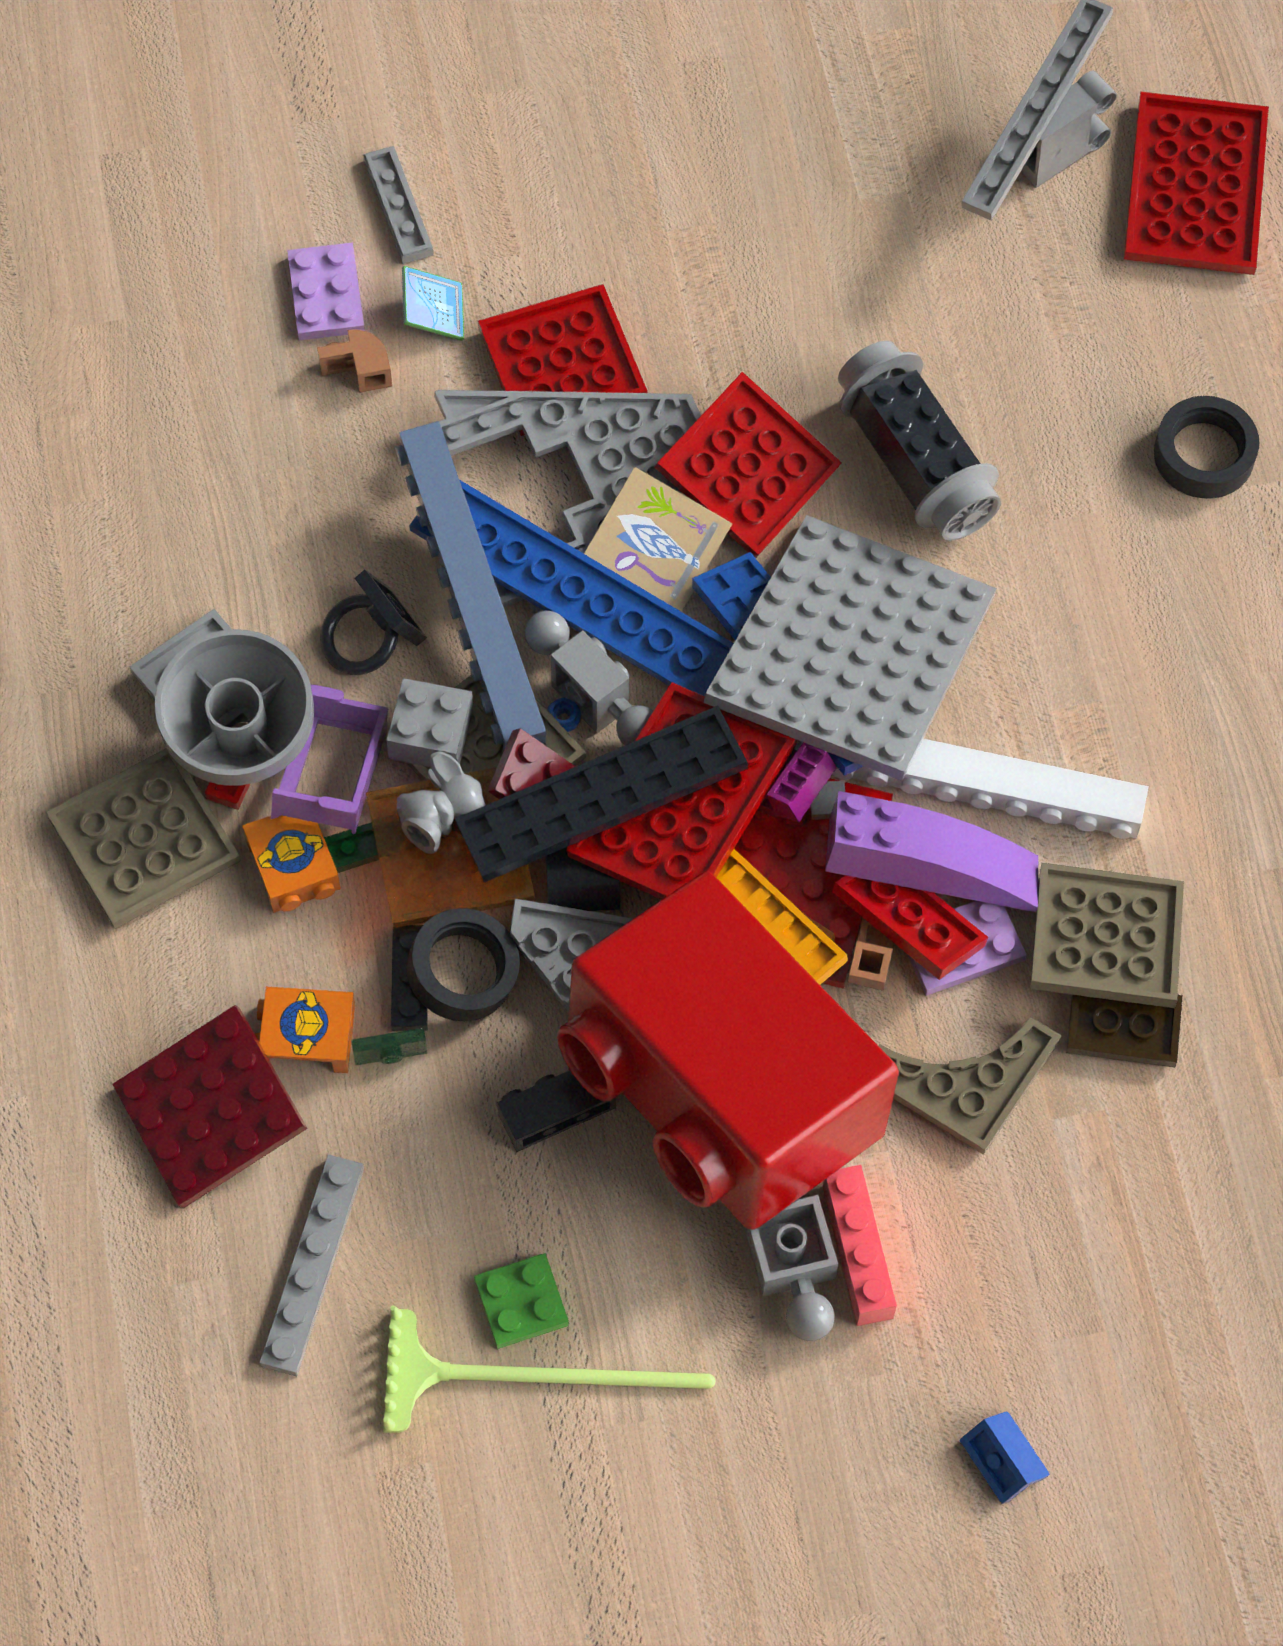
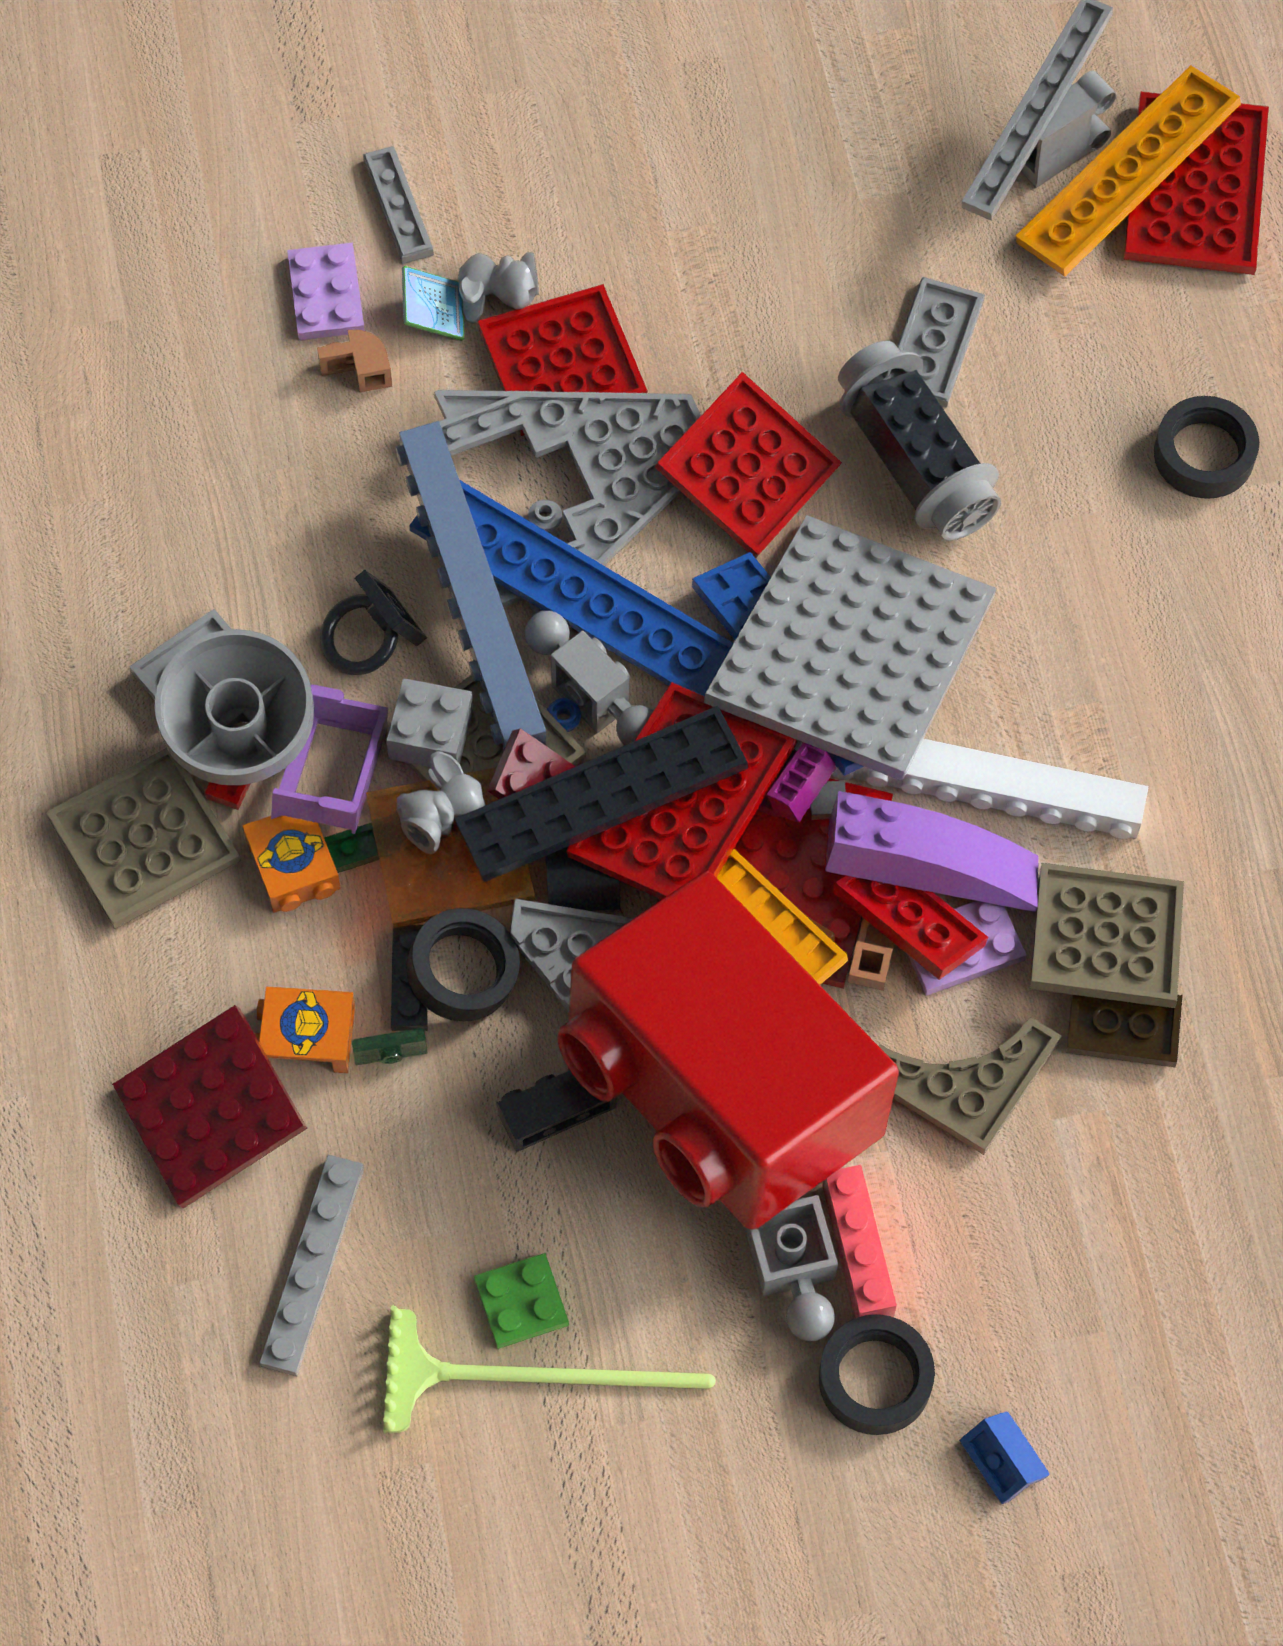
(510, 281): none -> light grey animal
(546, 523): none -> light grey plate
(657, 538): tan sticker -> none
(886, 1330): none -> black tyre
(940, 332): none -> light grey tile
(1127, 170): none -> light orange plate

